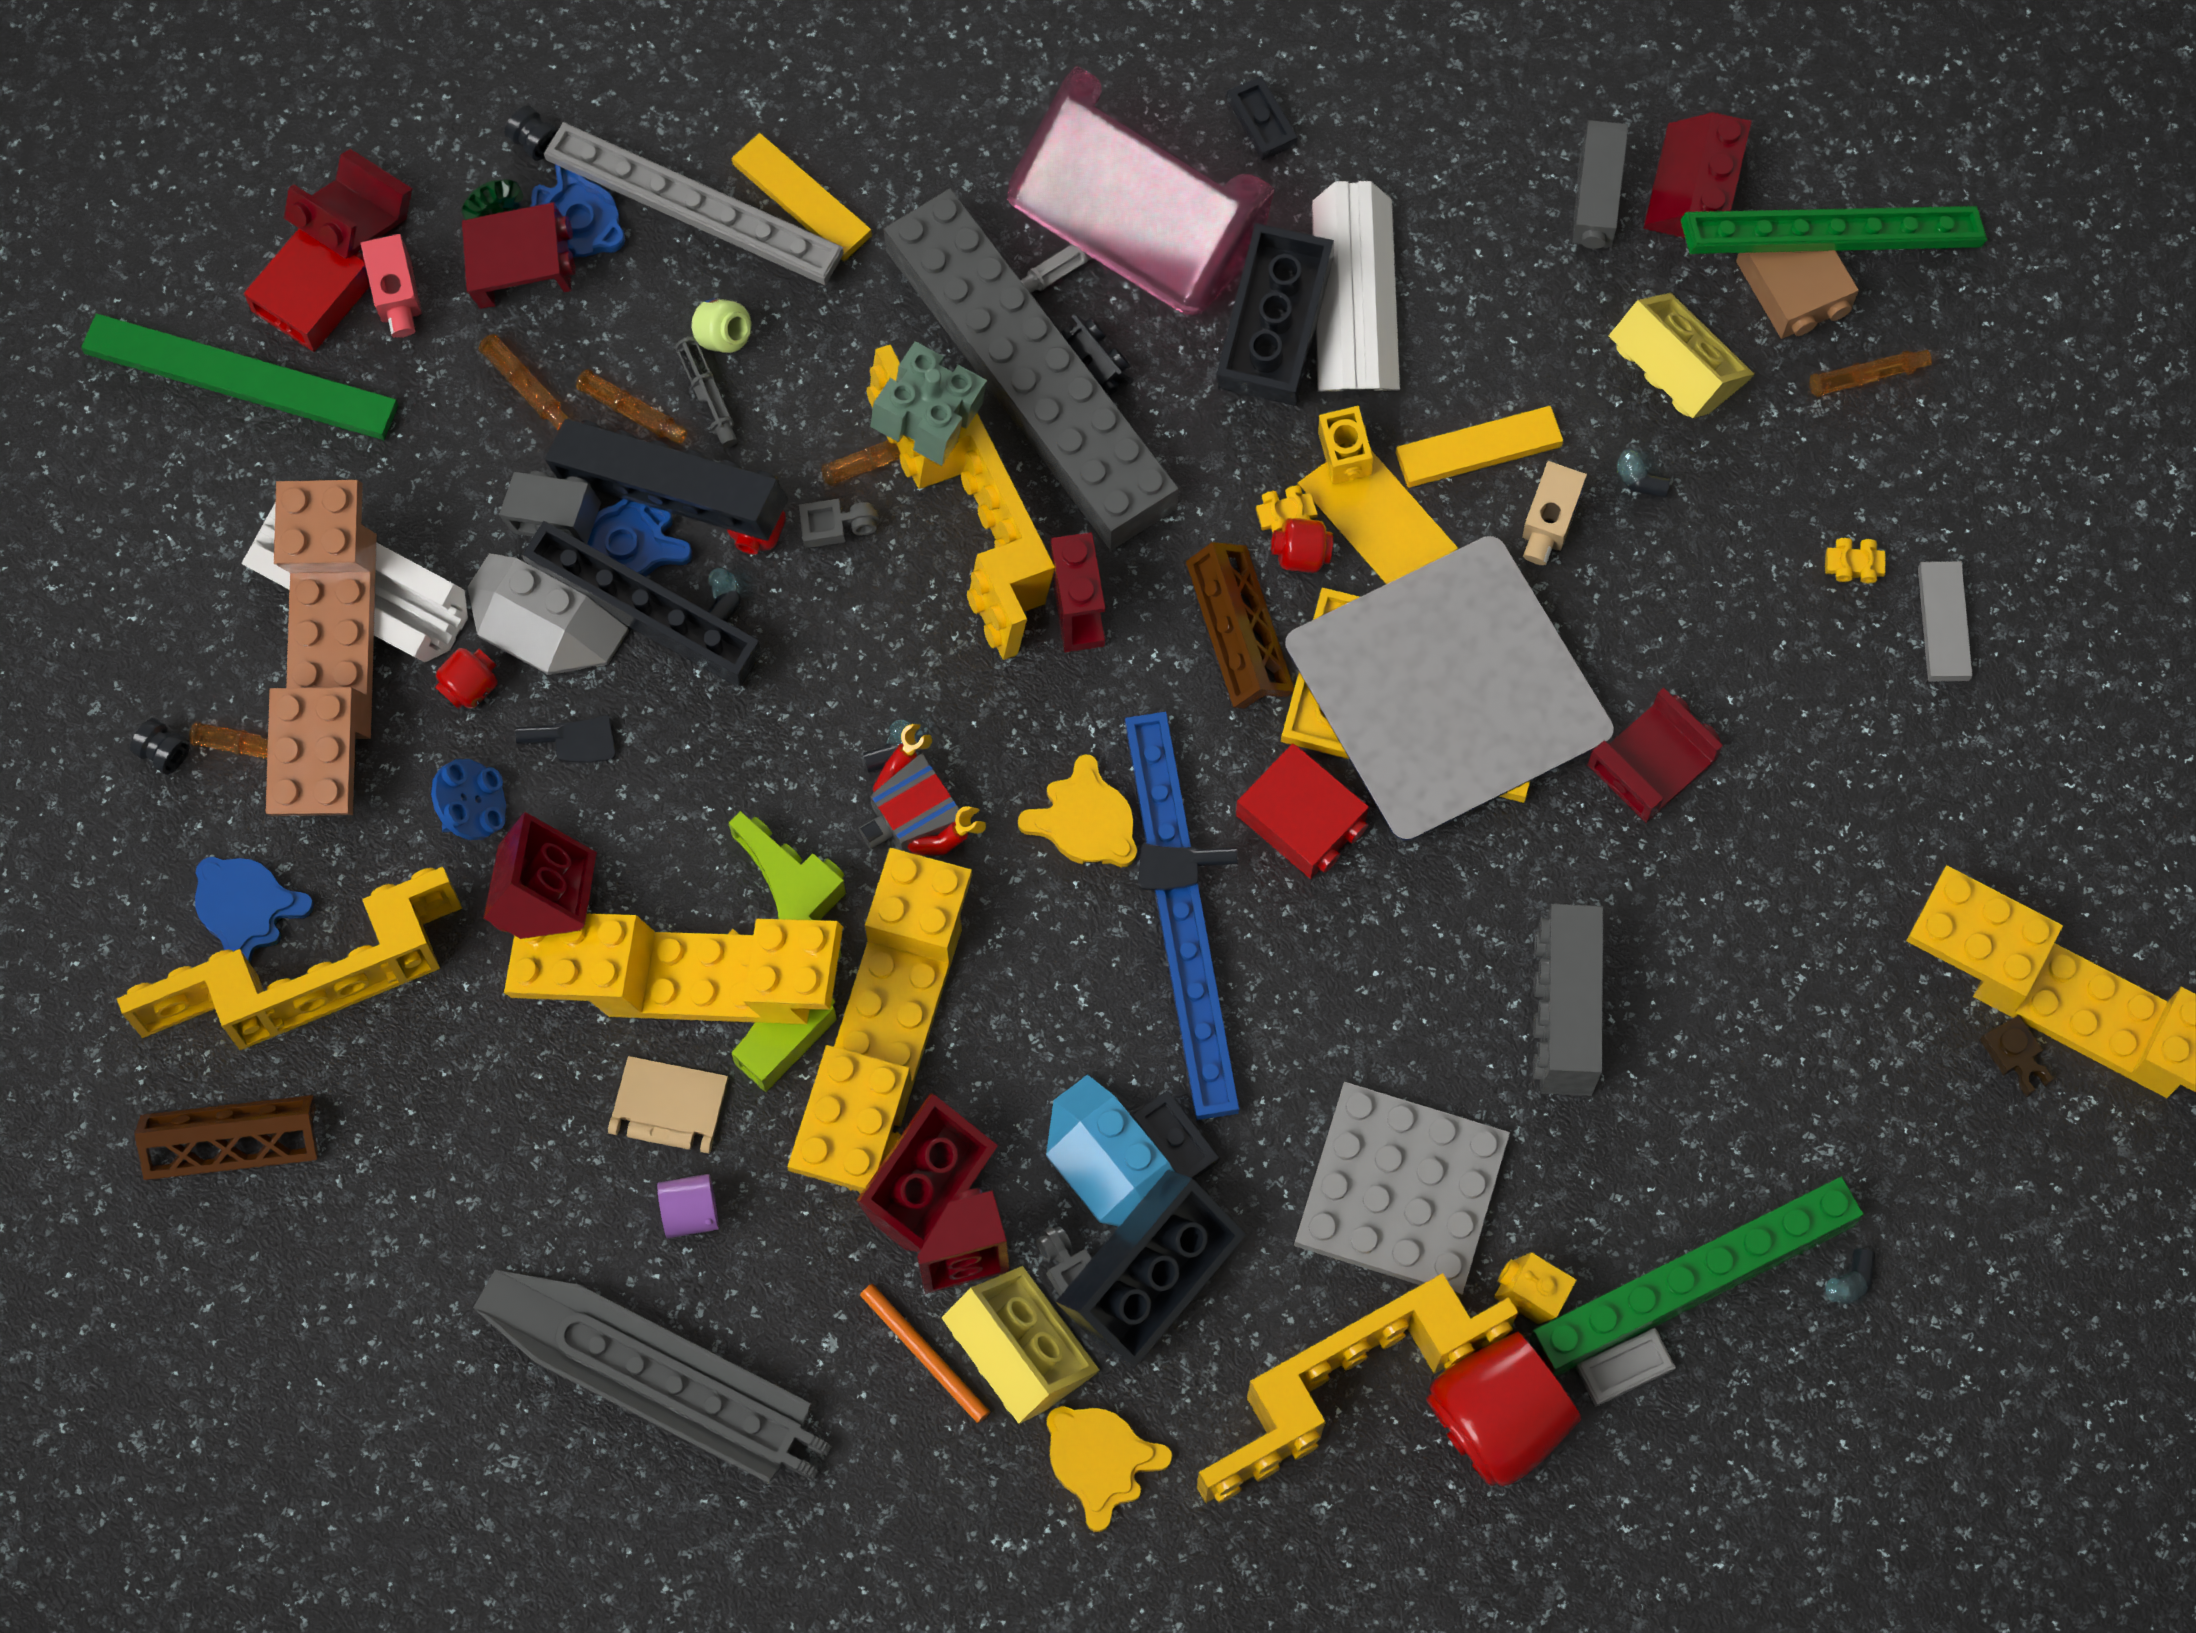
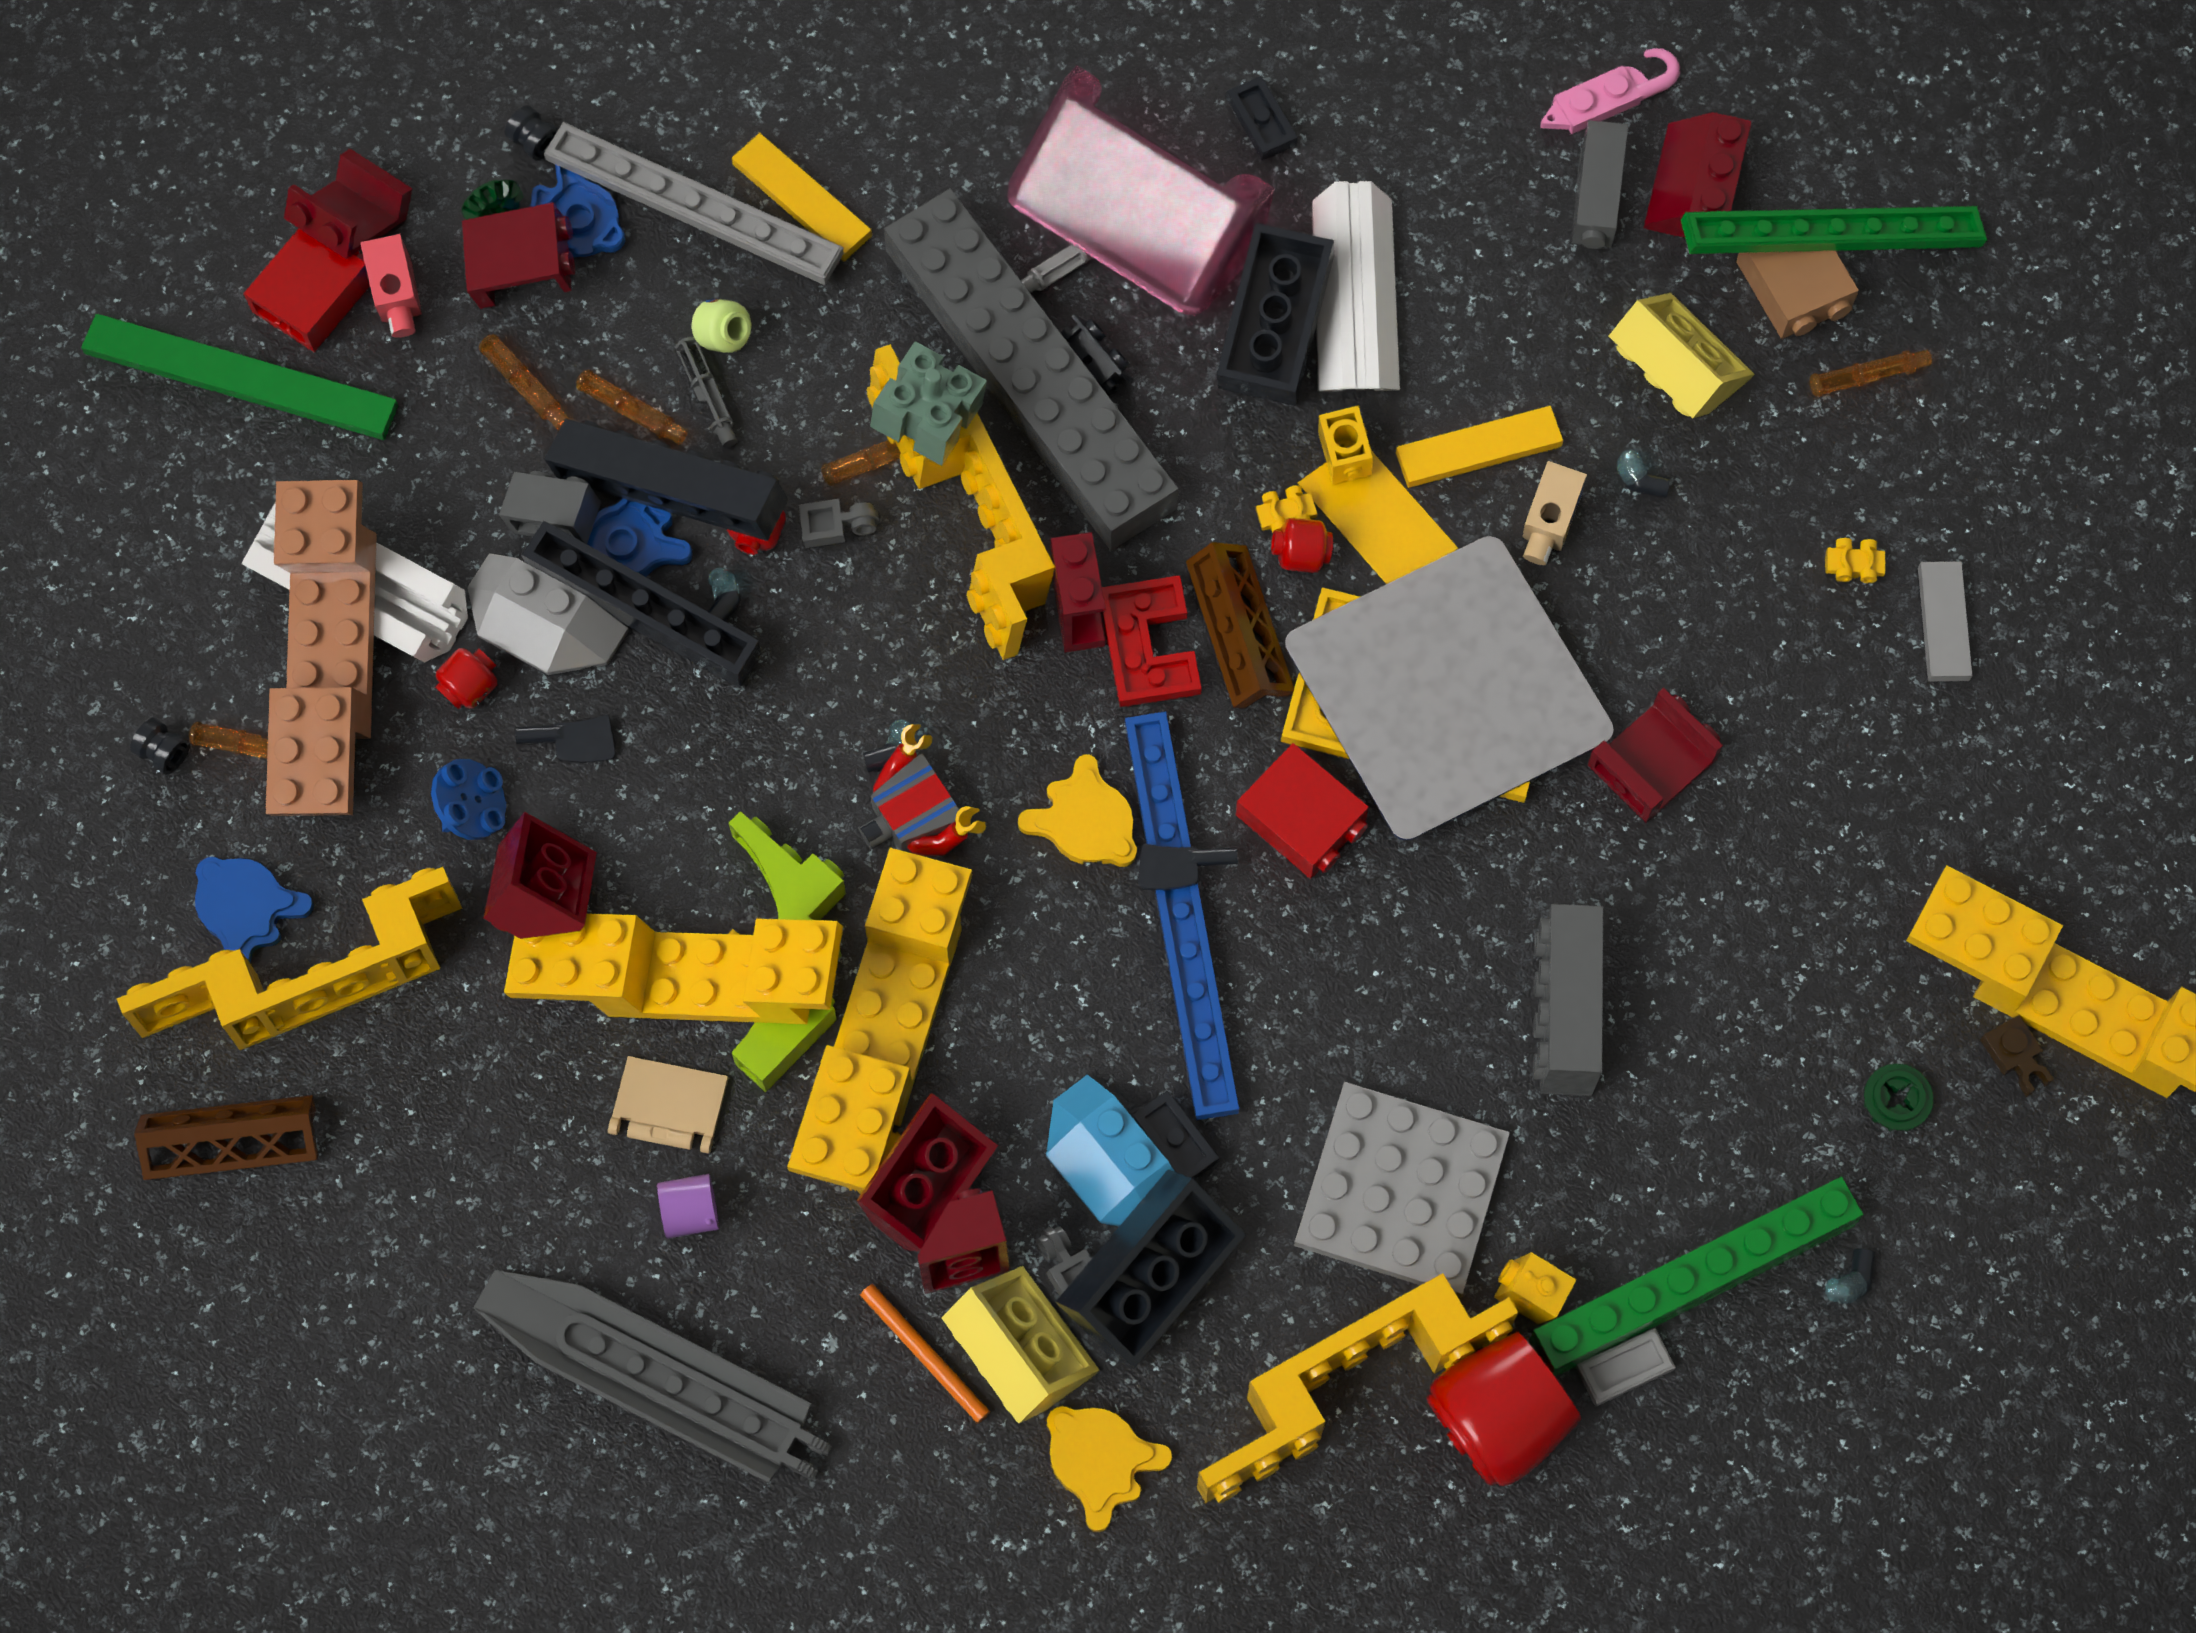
(1126, 620): none -> red plate
(1609, 94): none -> bright pink plate
(1897, 1078): none -> dark green gear

